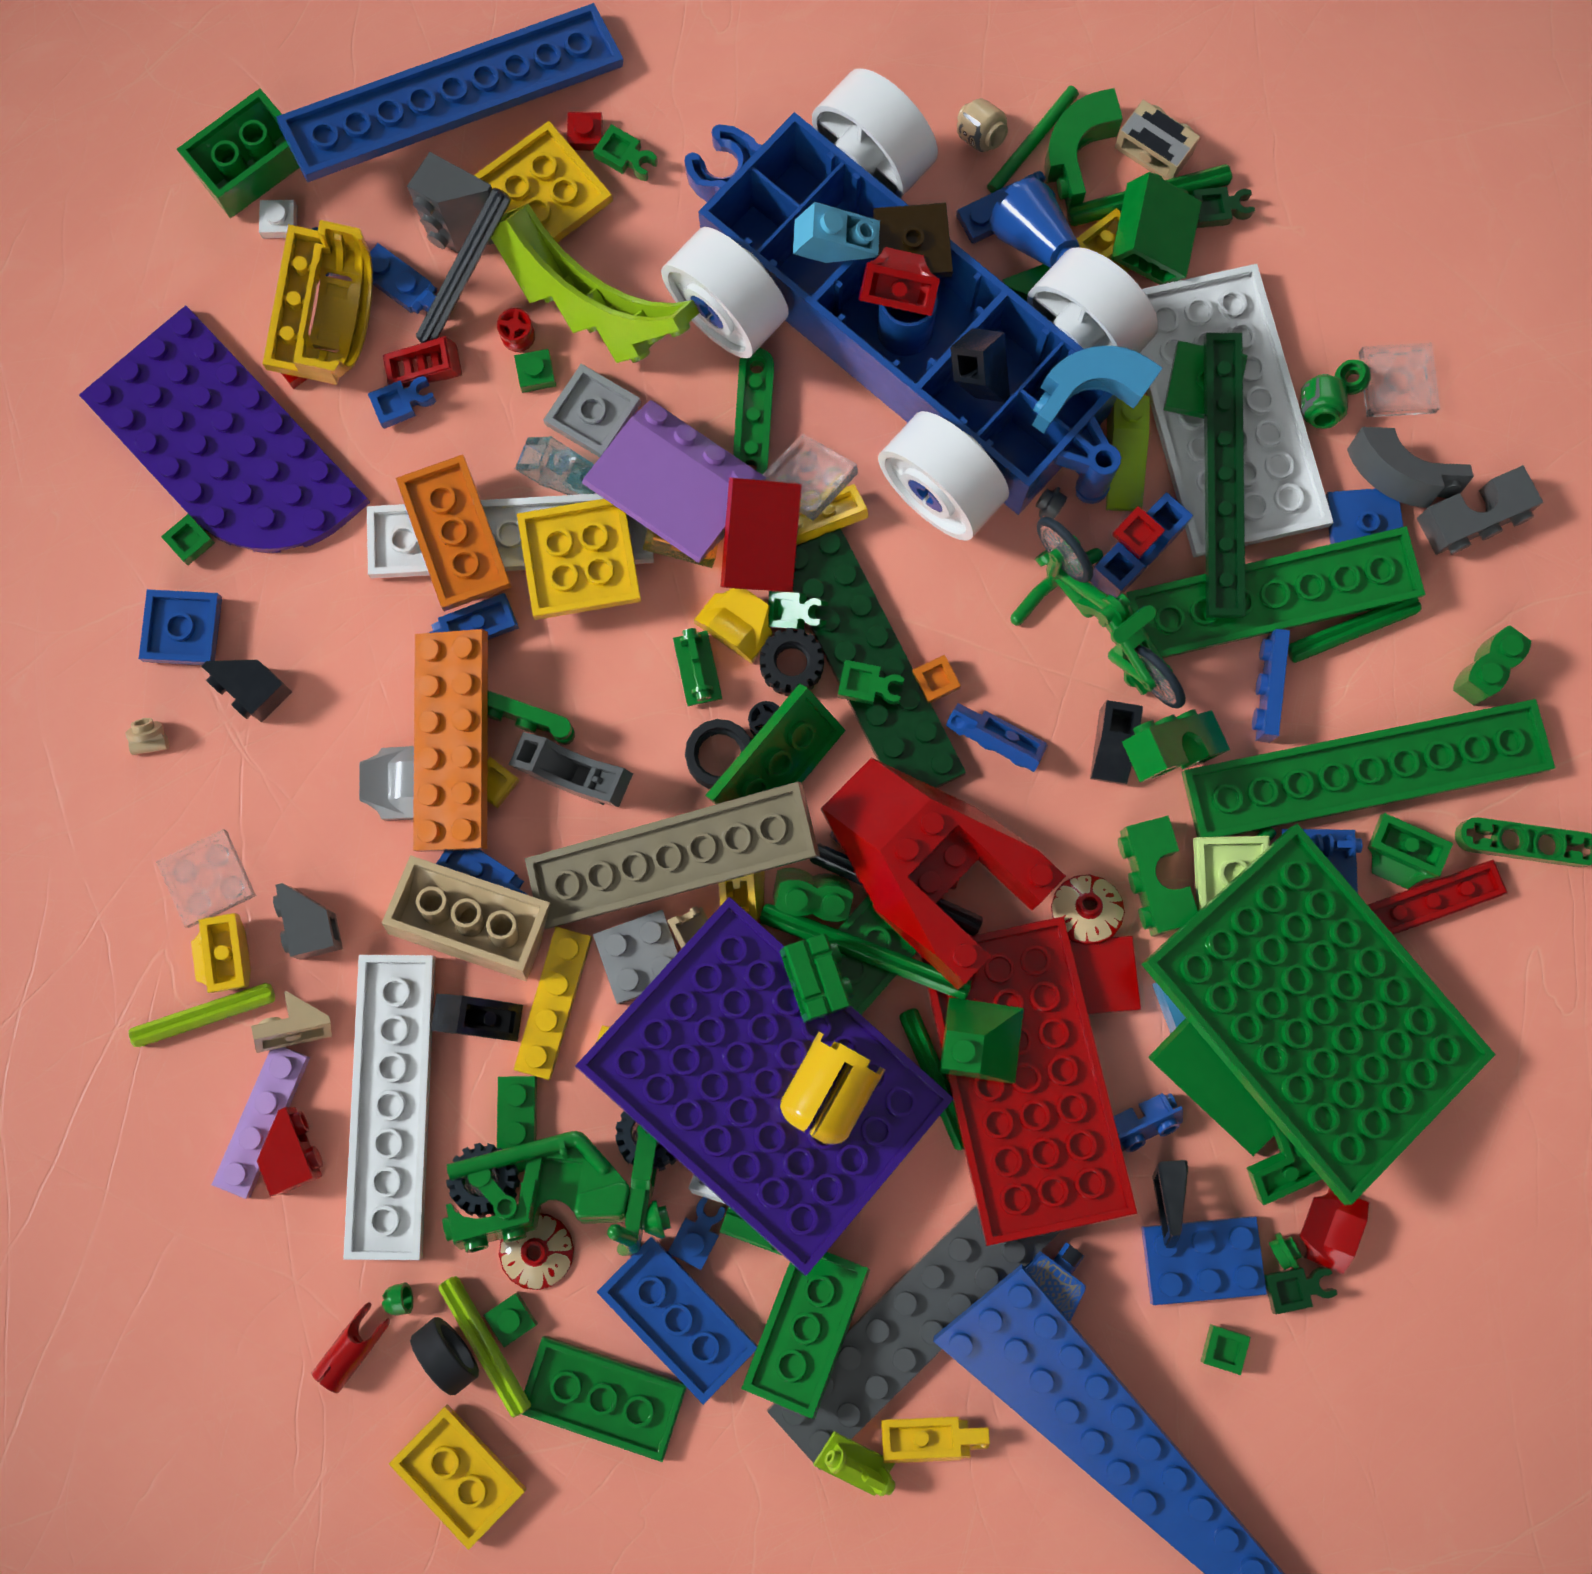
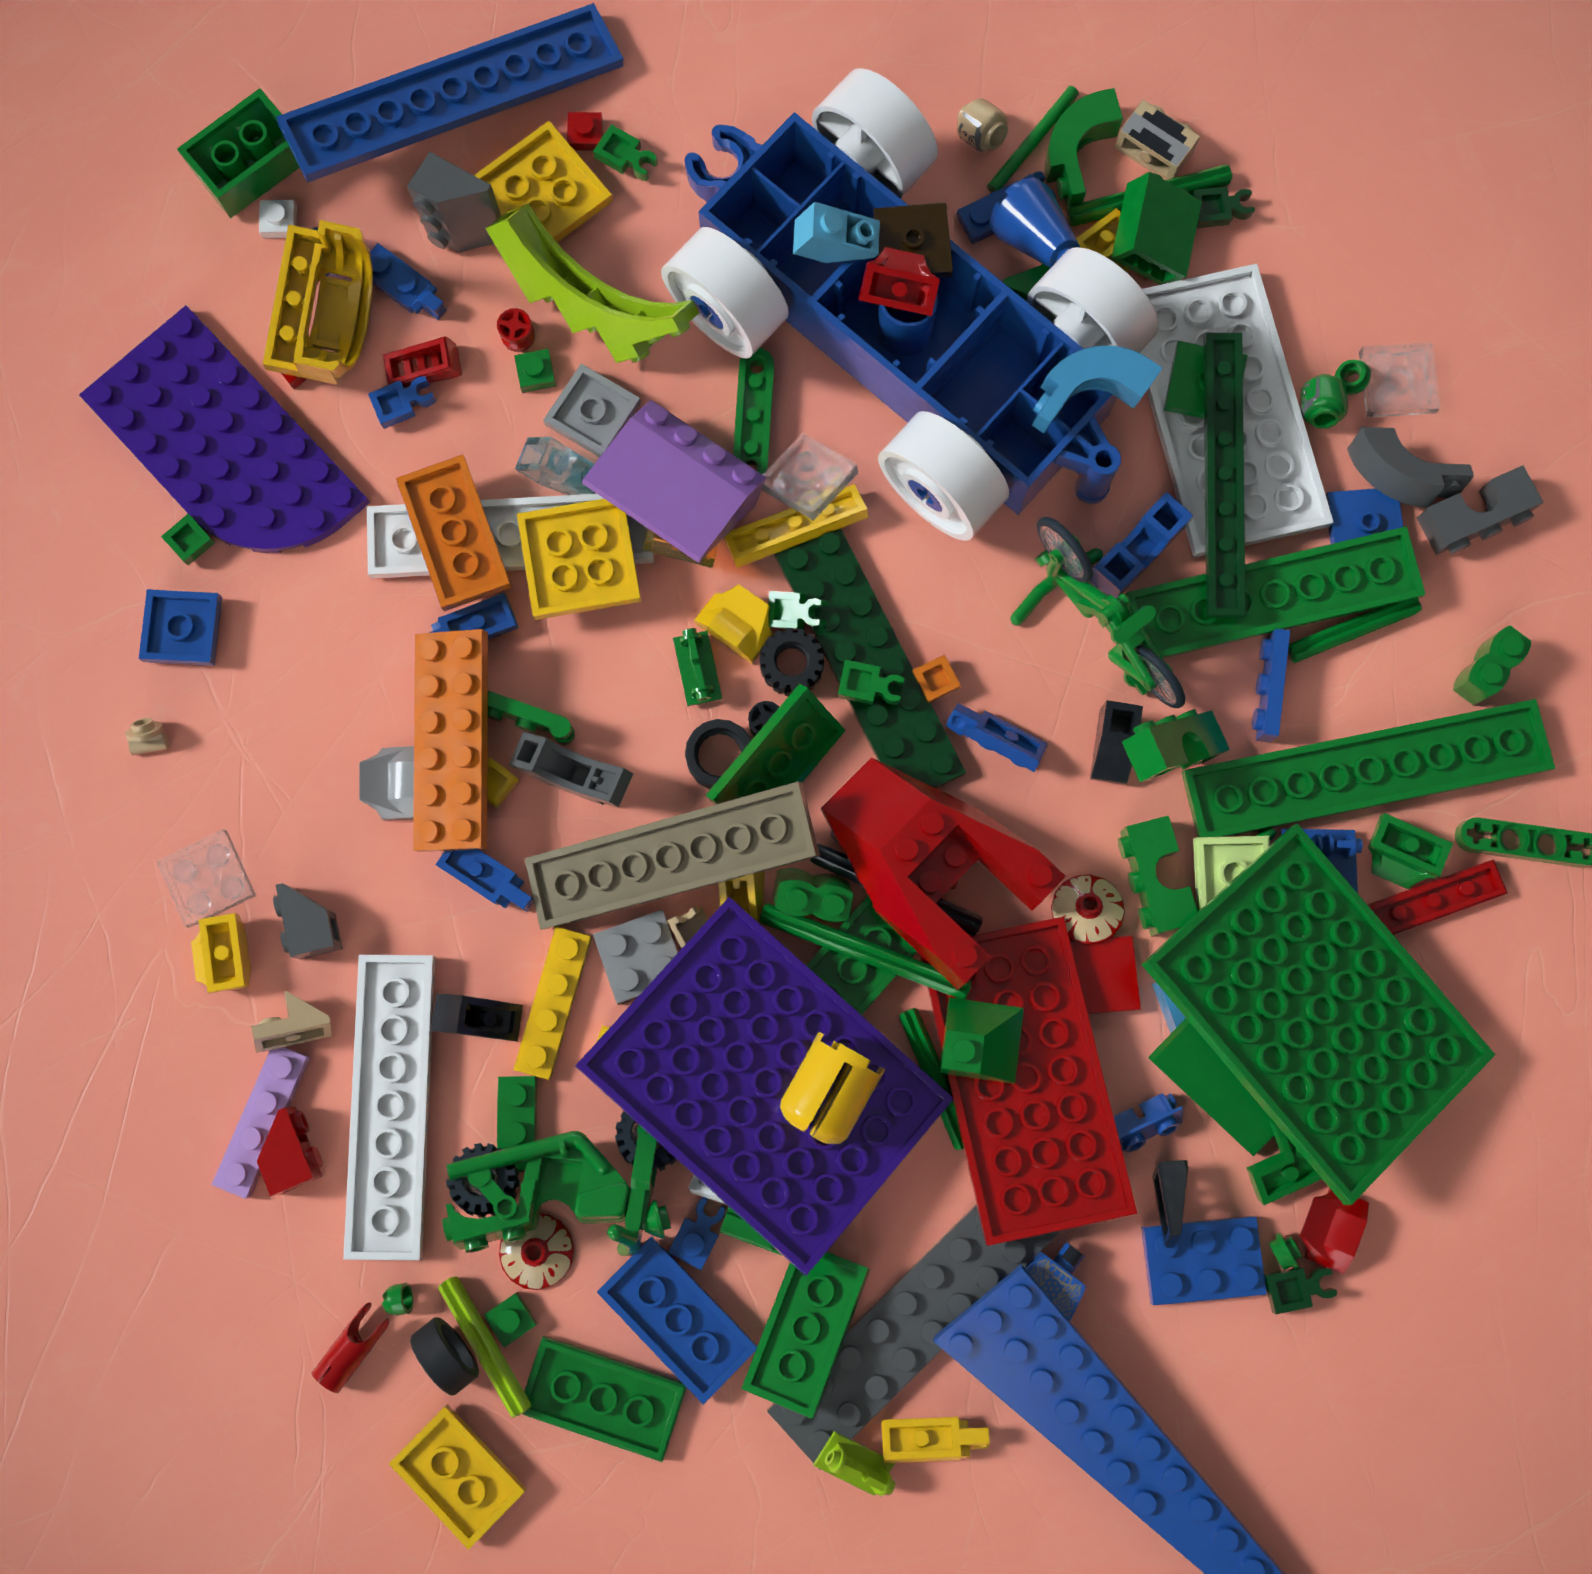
(201, 1015): lime axle -> none
(250, 683): black slope -> none
(464, 265): black axle -> none
(467, 918): tan slope -> none
(760, 535): red tile -> none
(816, 977): green brick -> none
(981, 364): black slope -> none
(1051, 503): dark grey plate -> none
(1130, 435): lime slope -> none
(1138, 532): red plate -> none
(1225, 1349): green plate -> none

